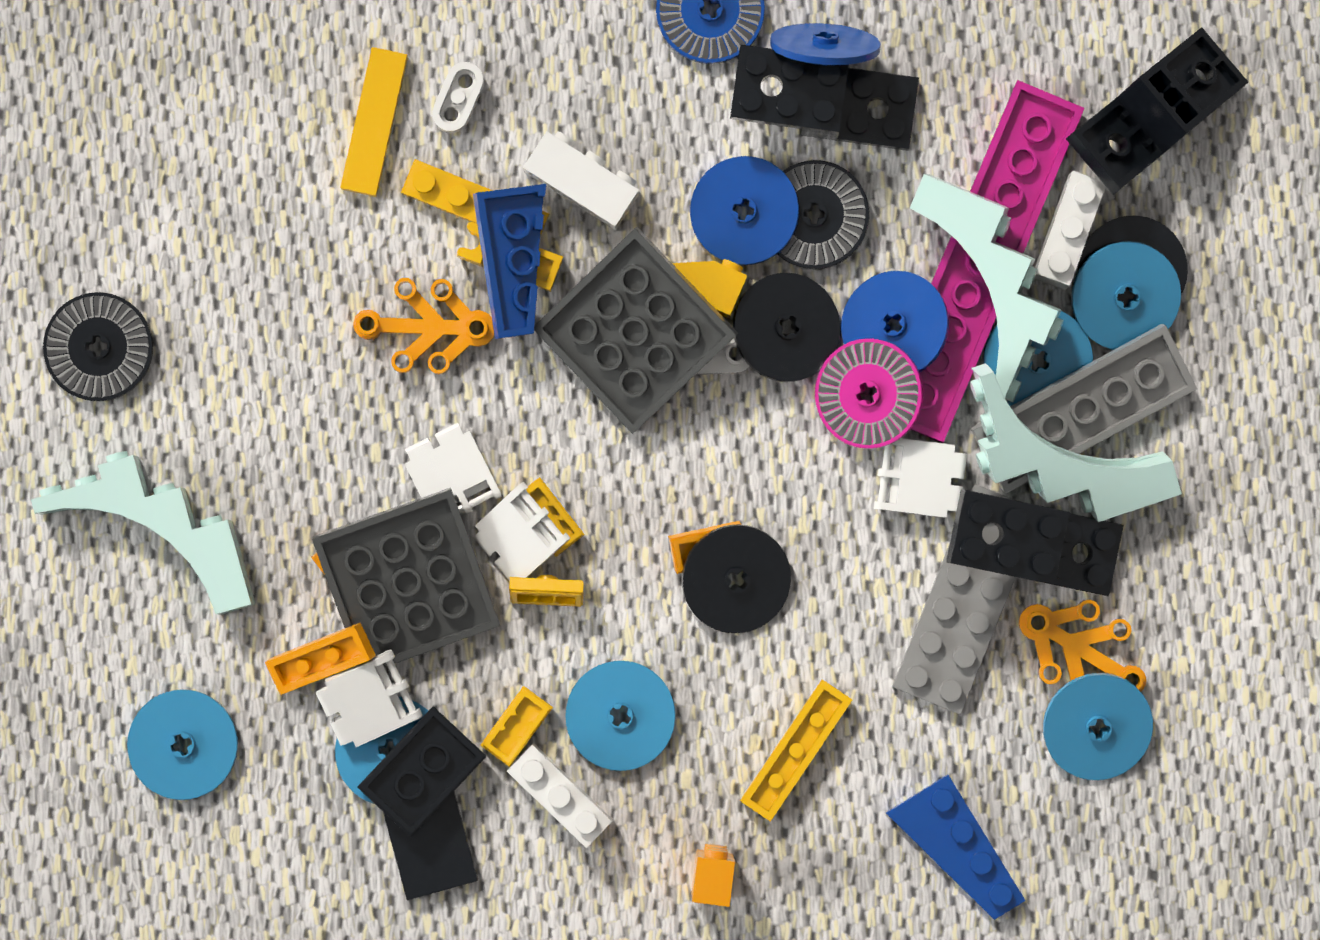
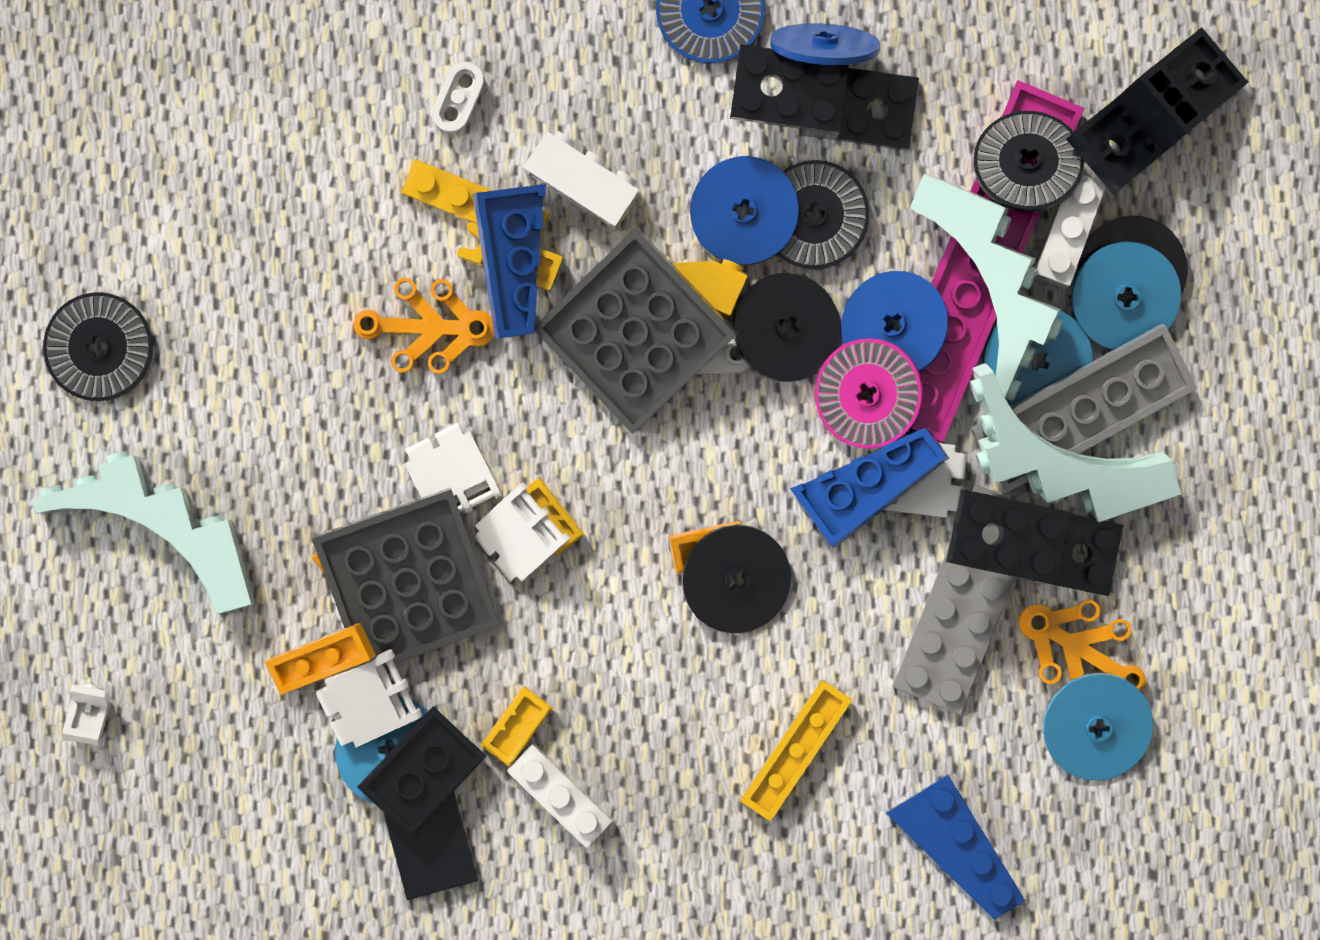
(86, 714): none -> white bracket
(156, 731): dark azure piece -> none
(374, 122): yellow tile -> none
(546, 591): yellow plate -> none
(648, 706): dark azure piece -> none
(713, 876): light orange brick -> none
(859, 491): none -> blue wing
(1027, 187): none -> piece

